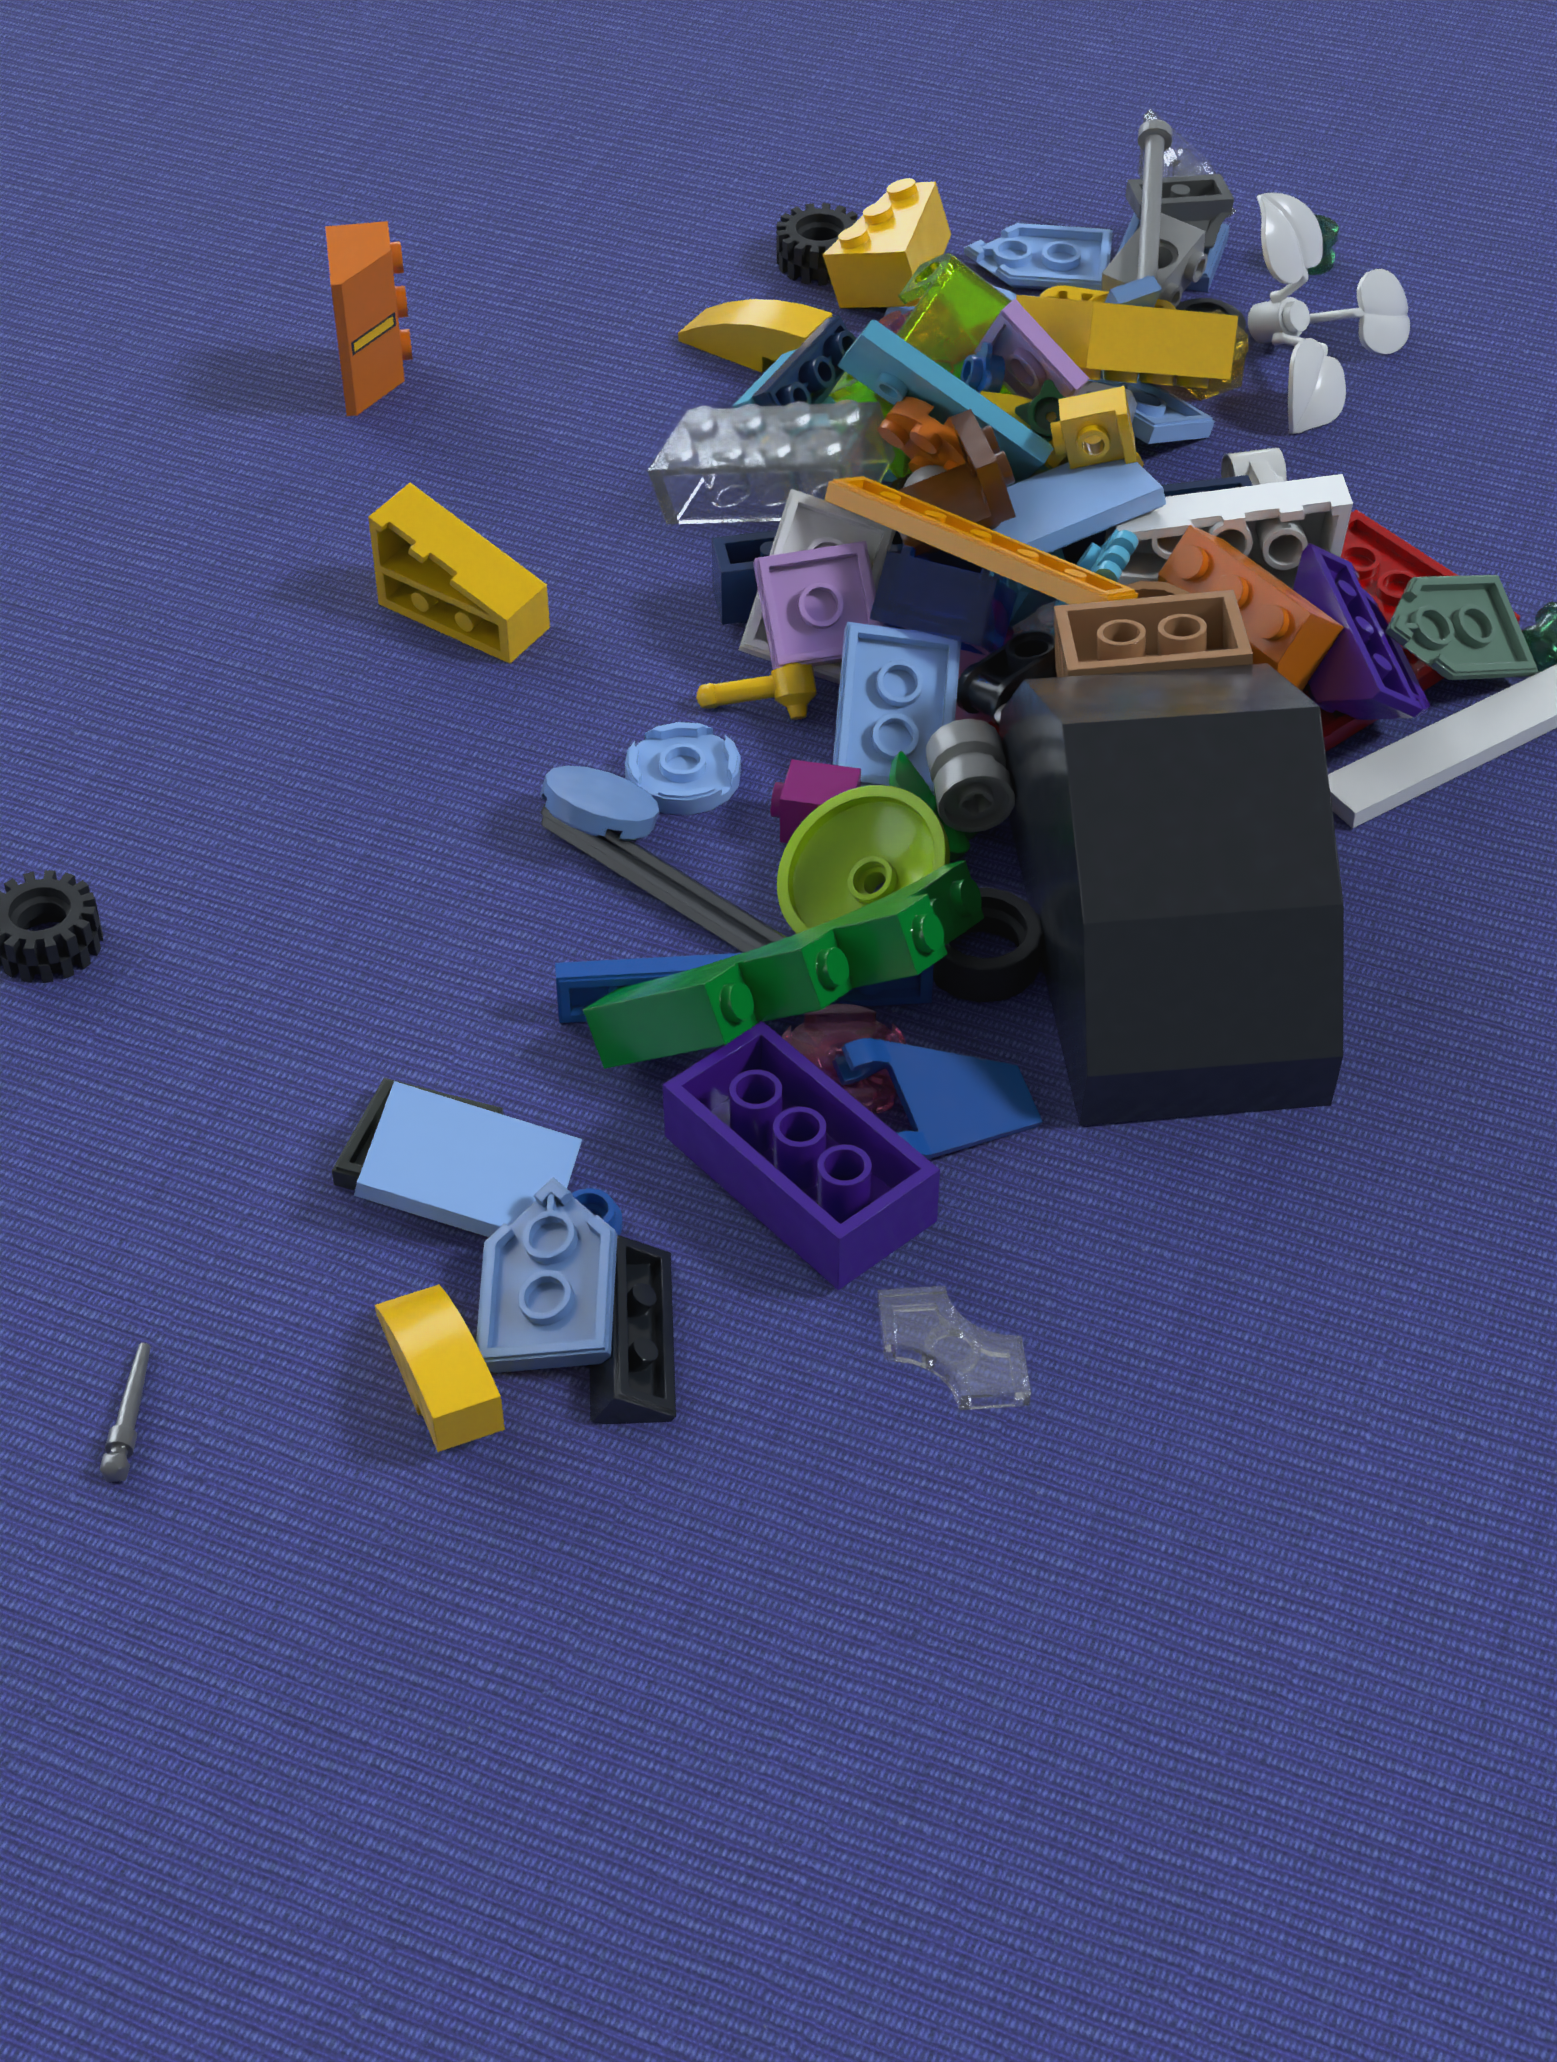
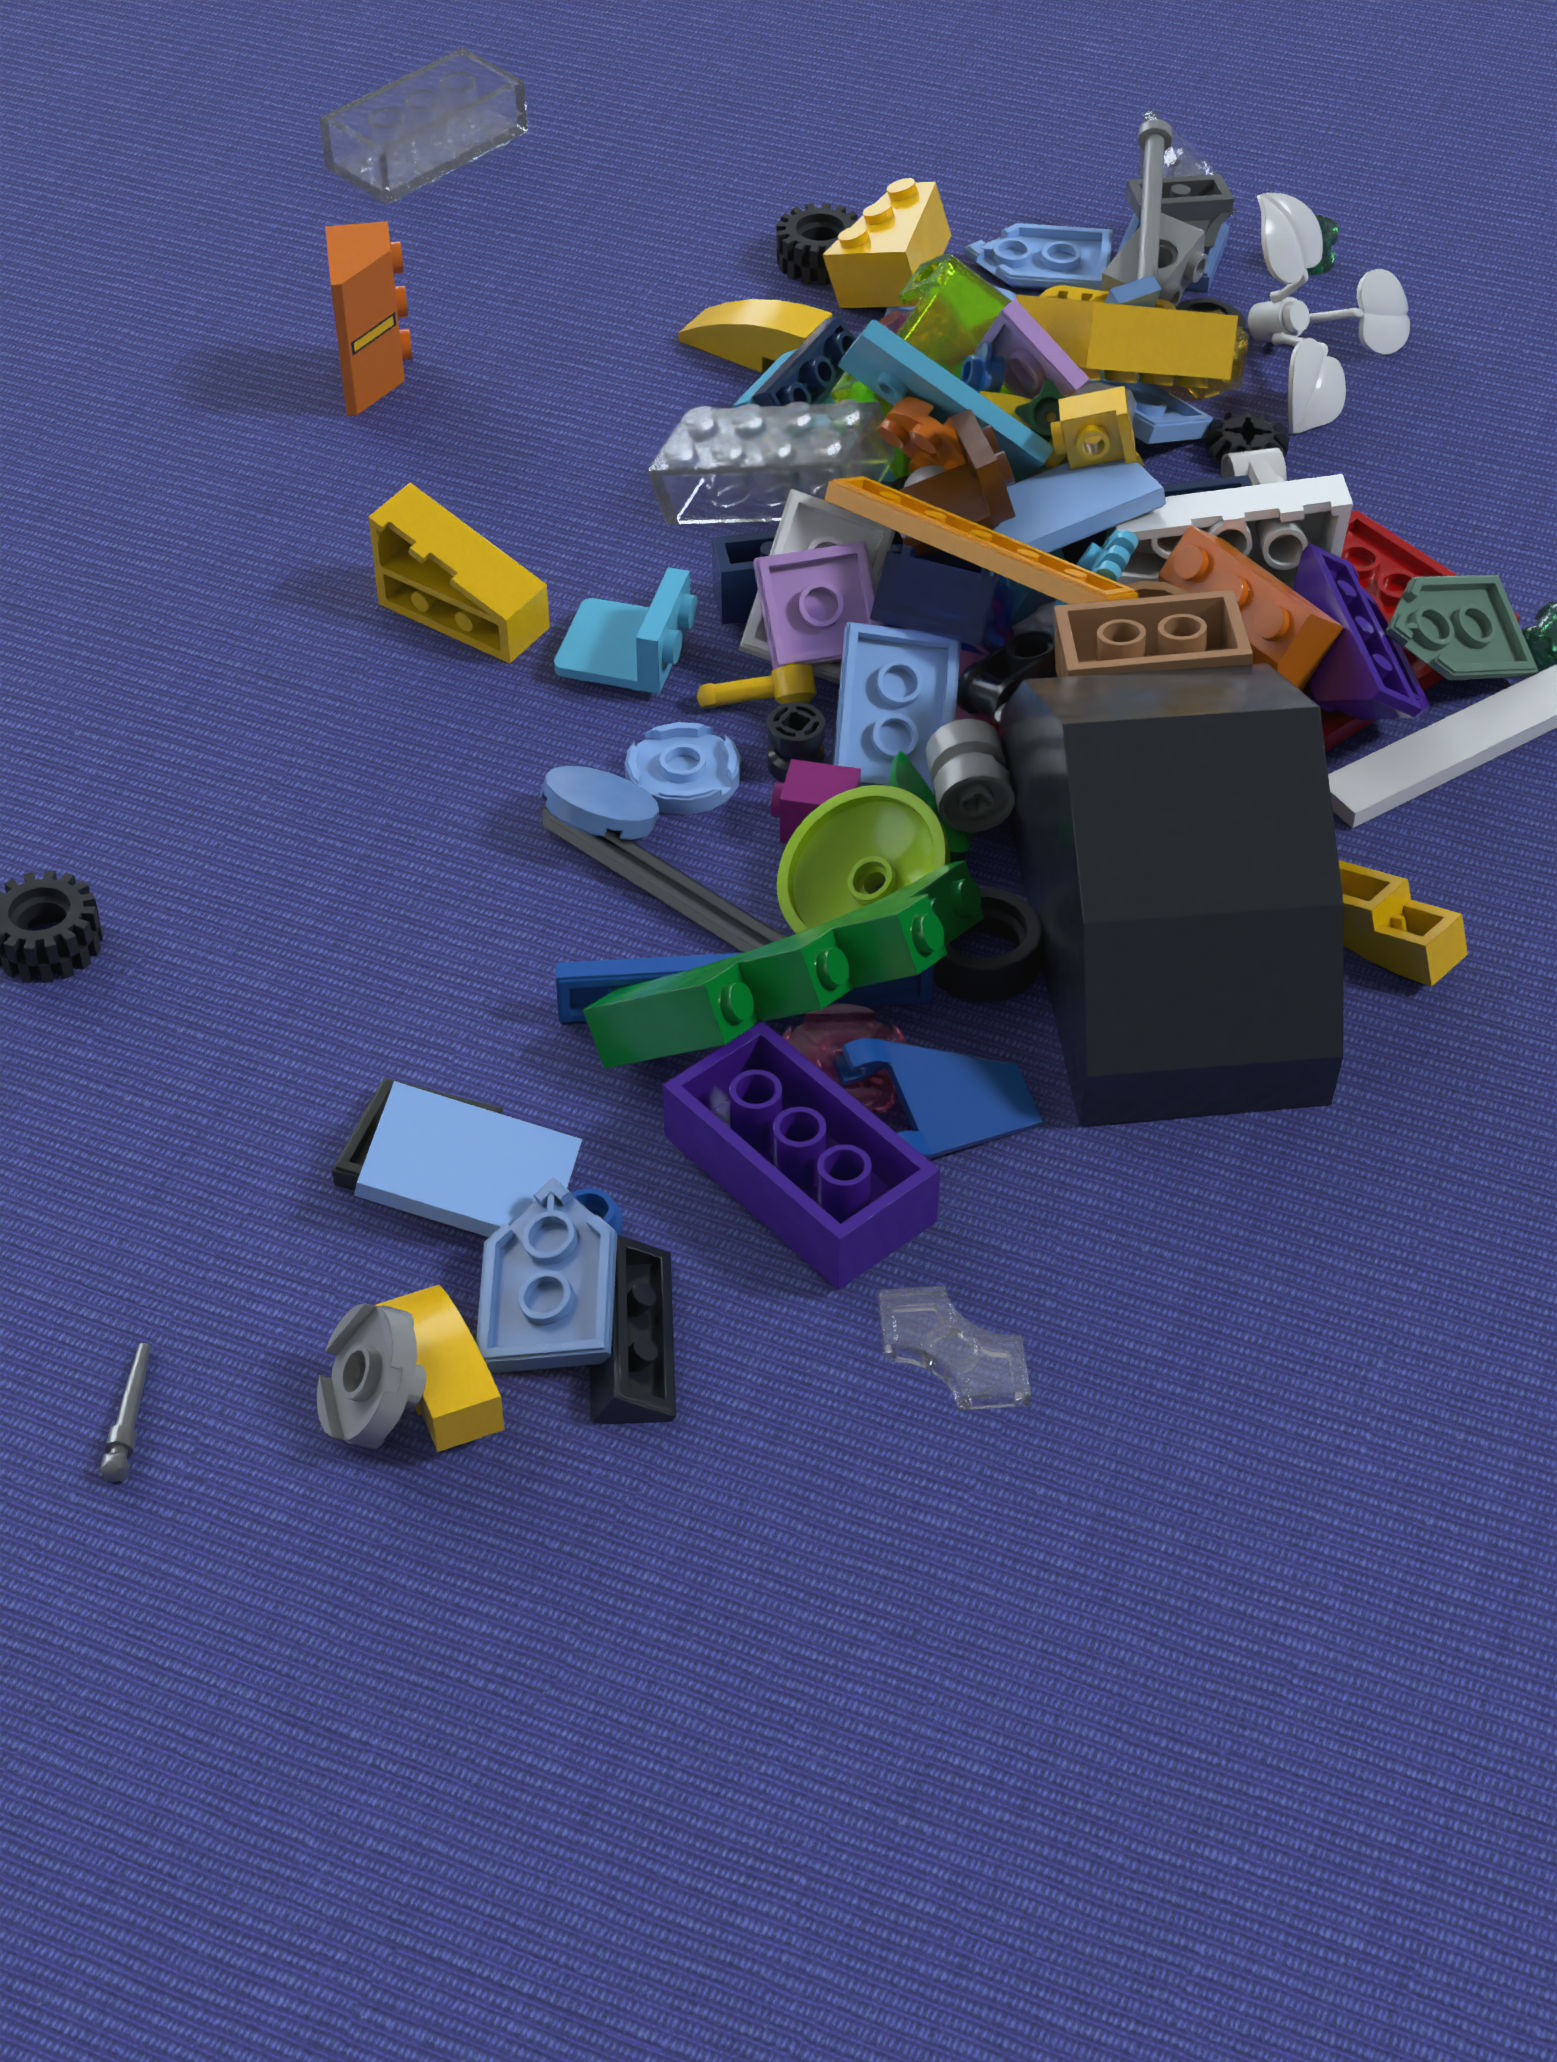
(371, 1375): none -> light grey plate
(424, 125): none -> clear brick
(629, 642): none -> medium azure bracket
(795, 734): none -> black wheel
(1227, 435): none -> black gear
(1398, 931): none -> yellow slope

